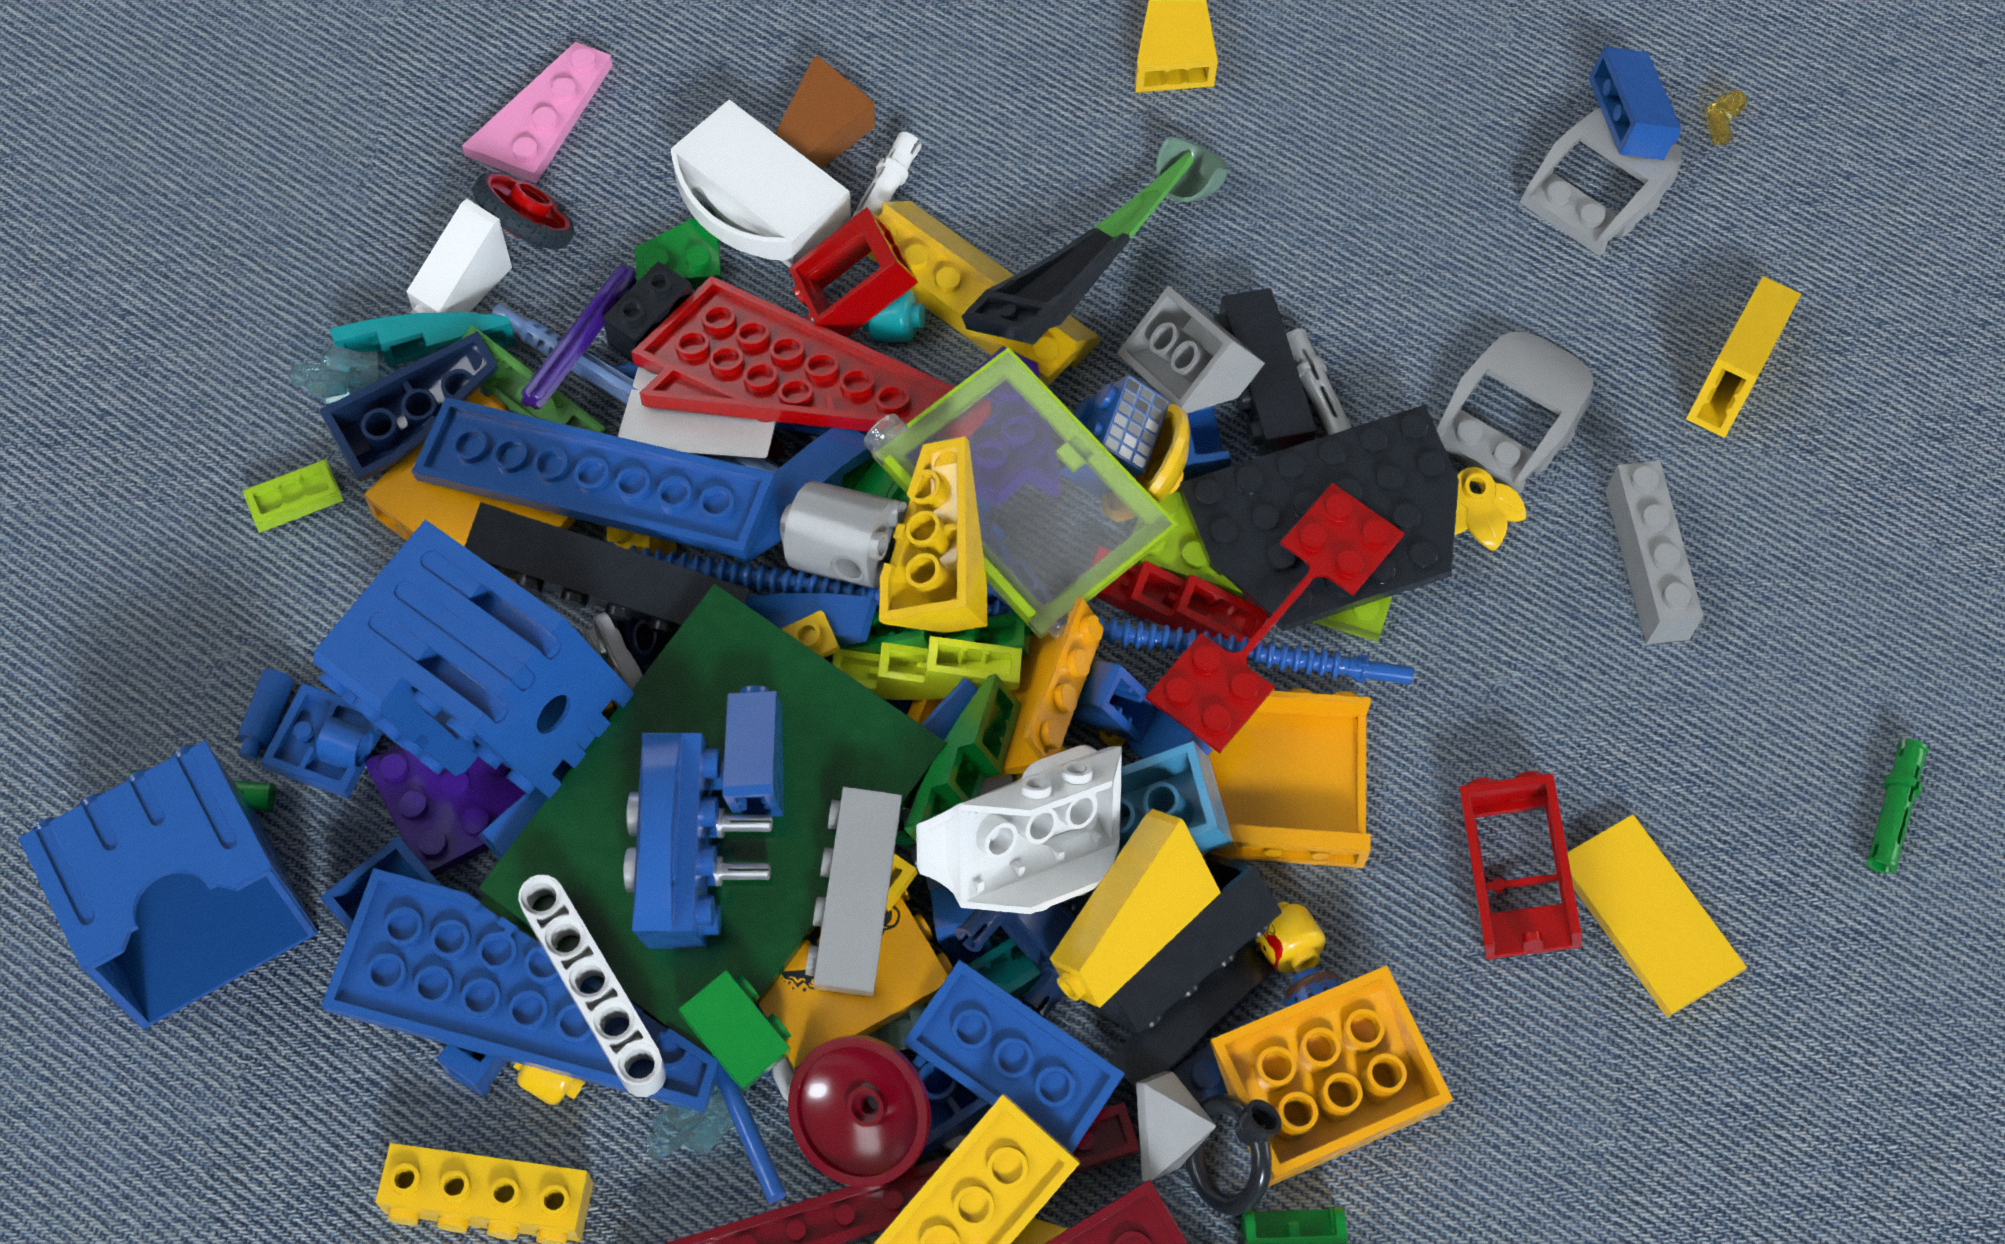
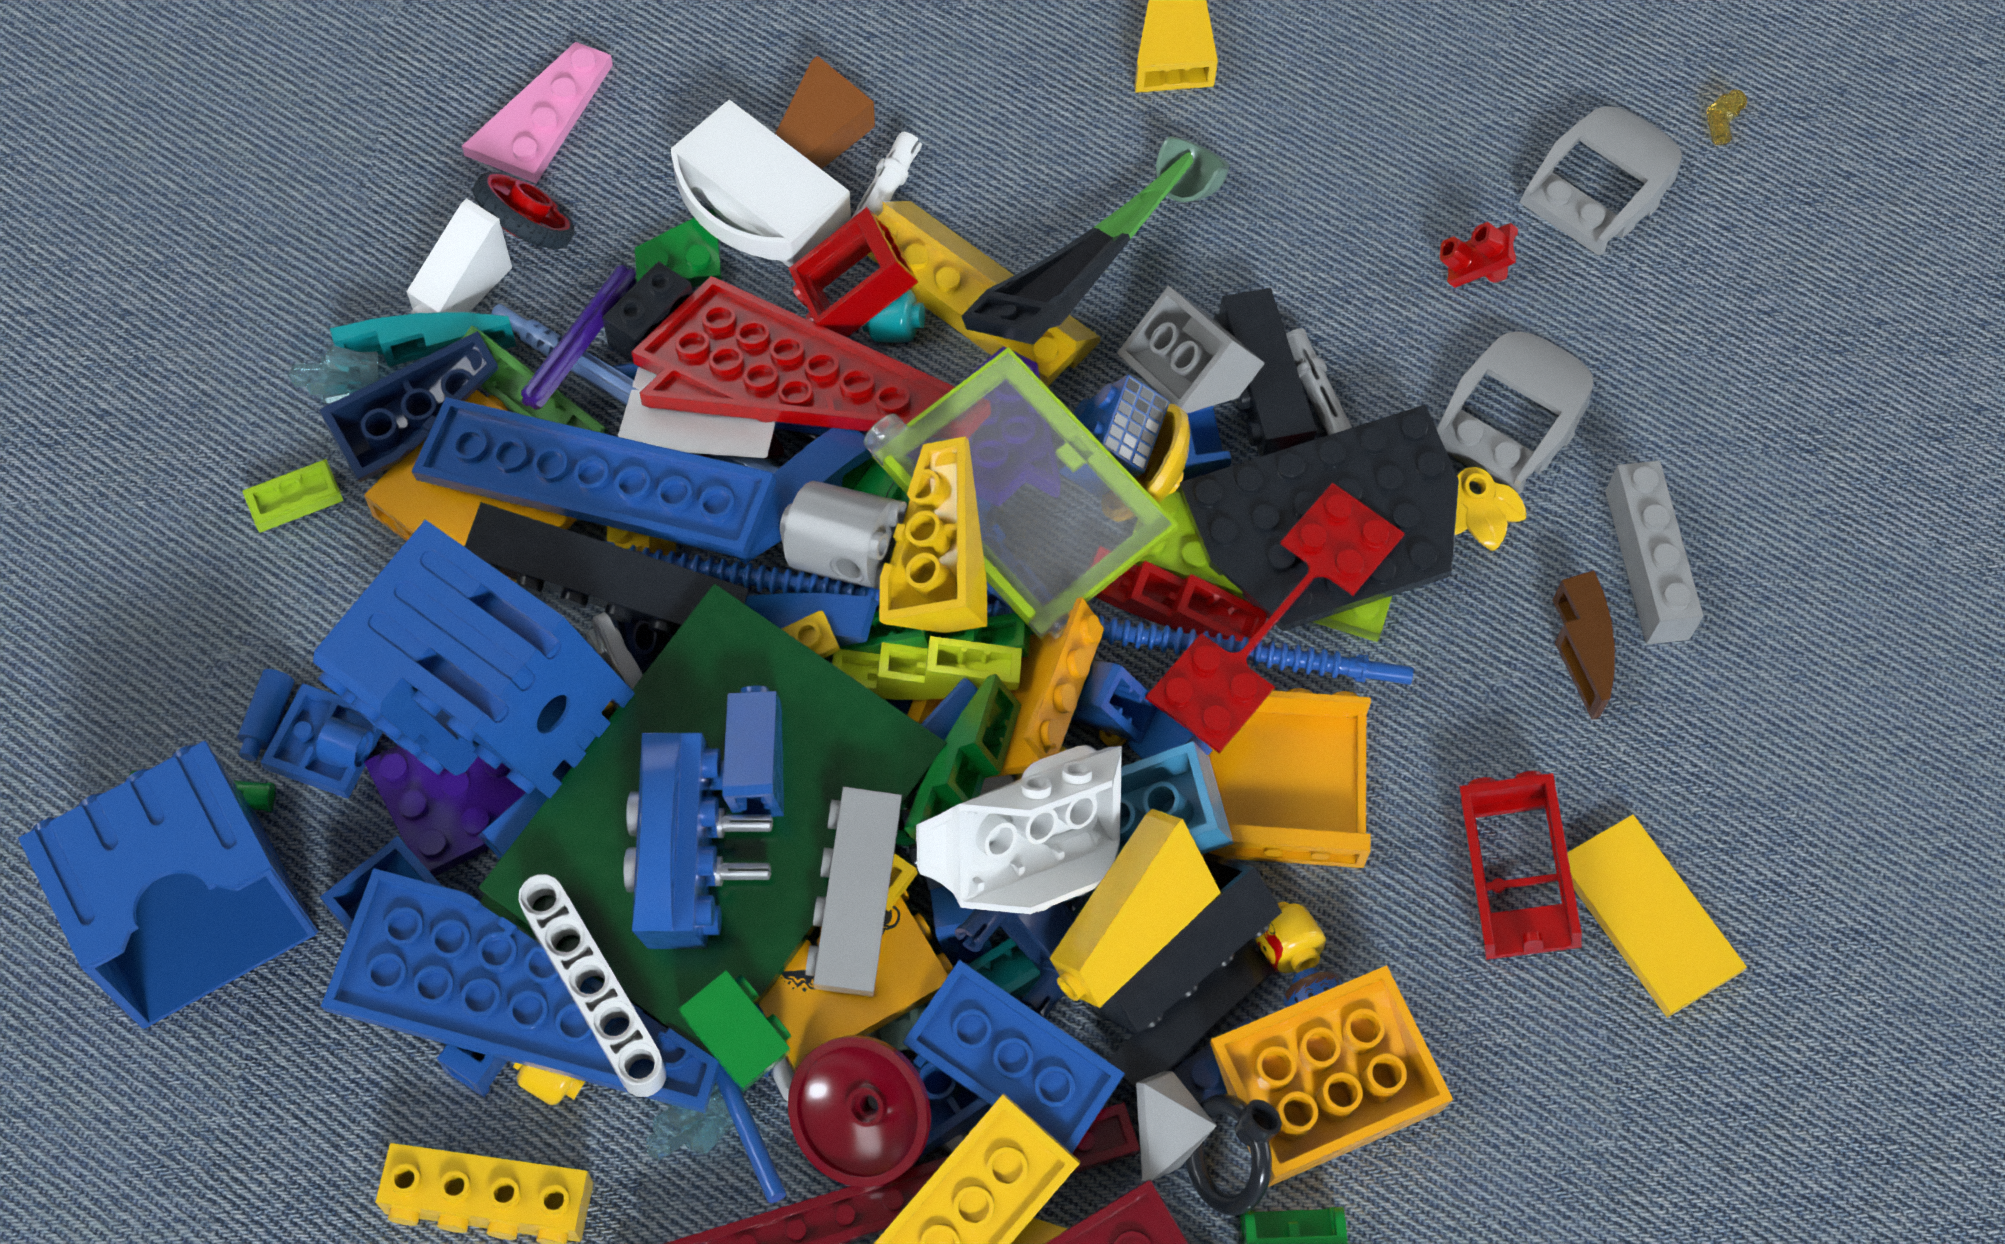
(1485, 254): none -> red hips
(1586, 639): none -> reddish brown slope
(1634, 103): blue brick -> none
(1743, 356): yellow slope -> none
(1901, 790): green pin -> none

